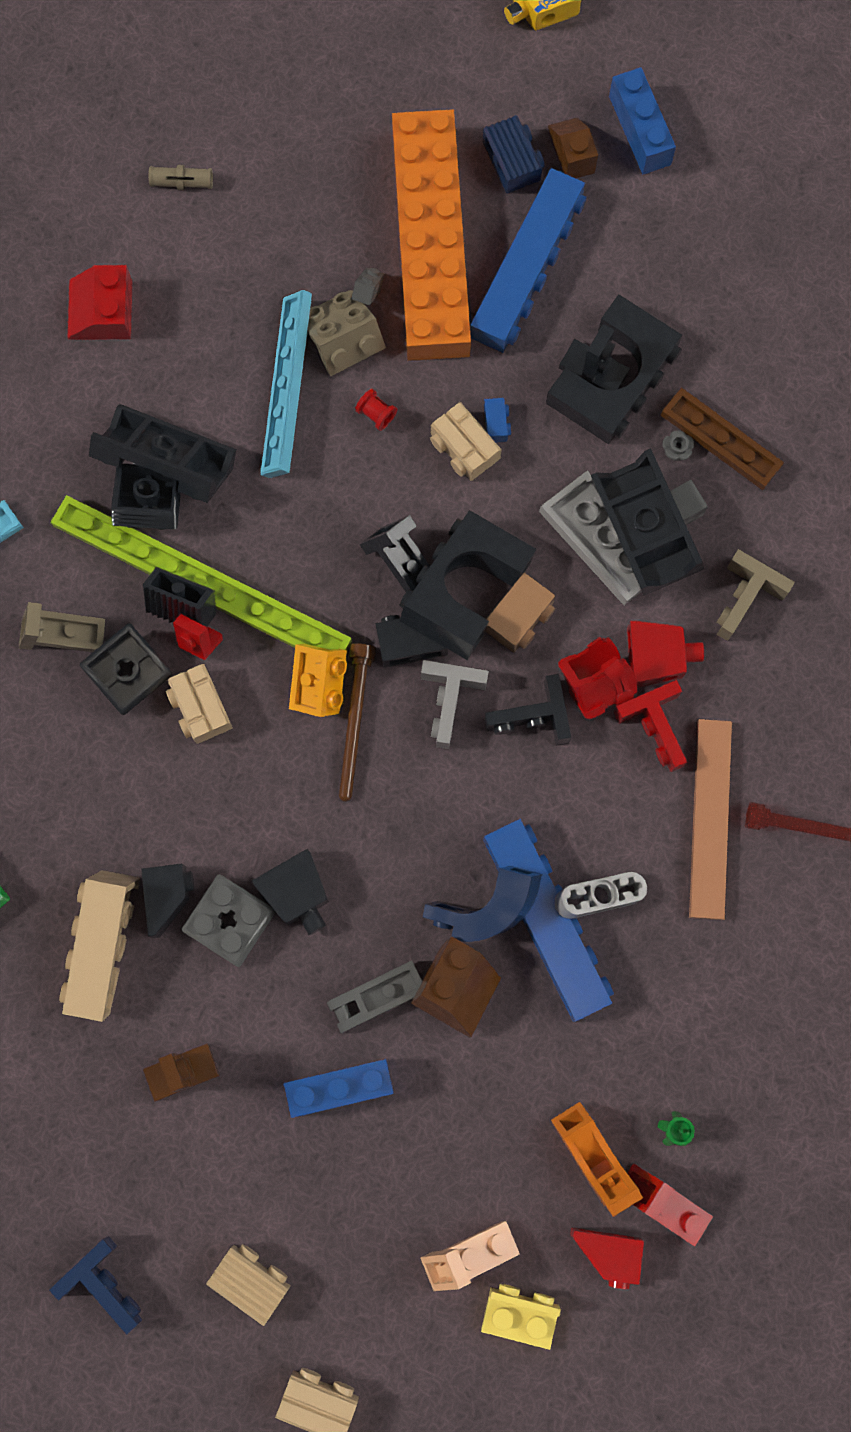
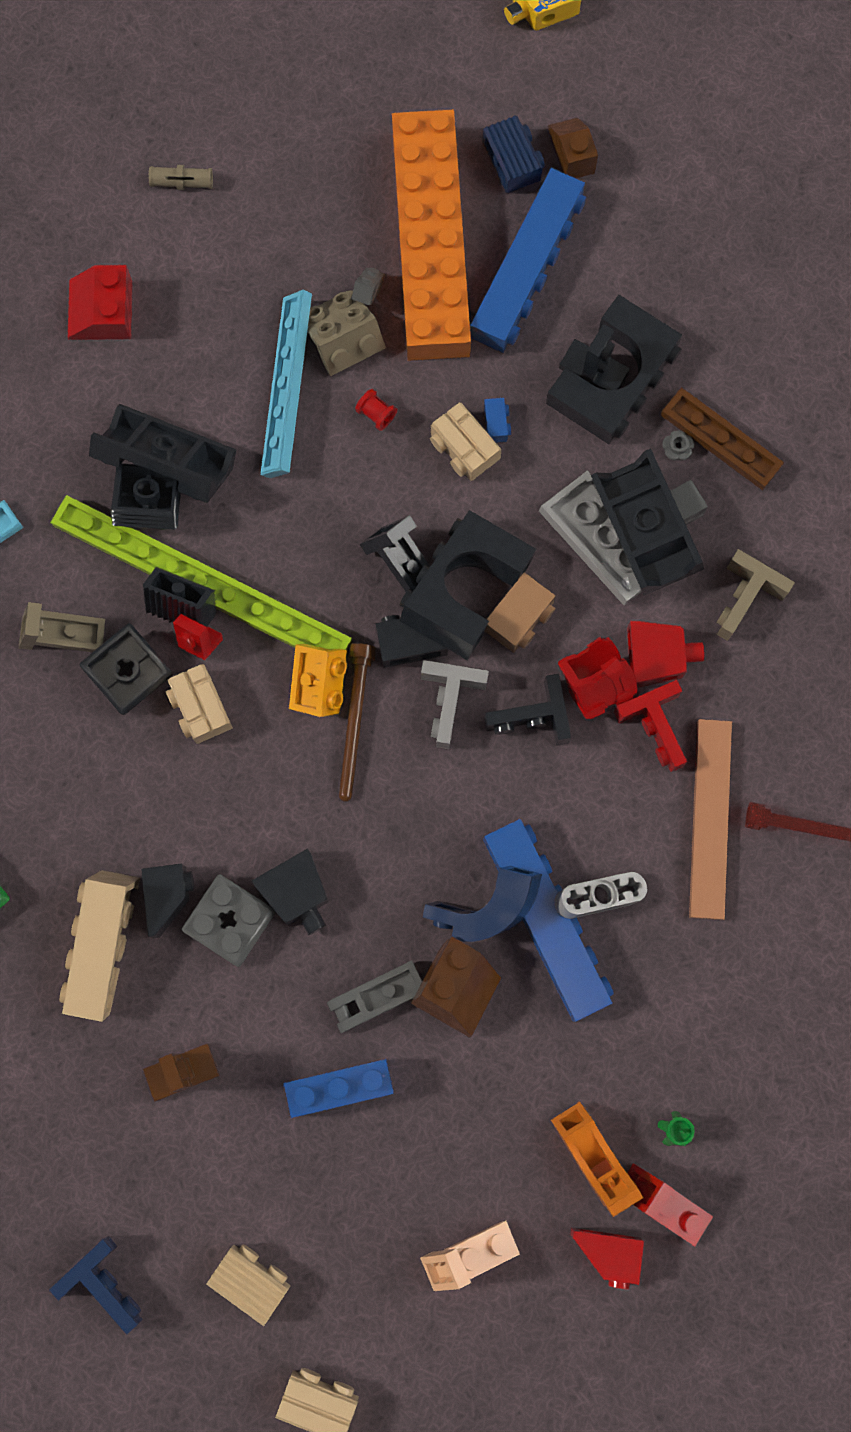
(520, 1316): light yellow bracket -> none
(642, 120): blue brick -> none

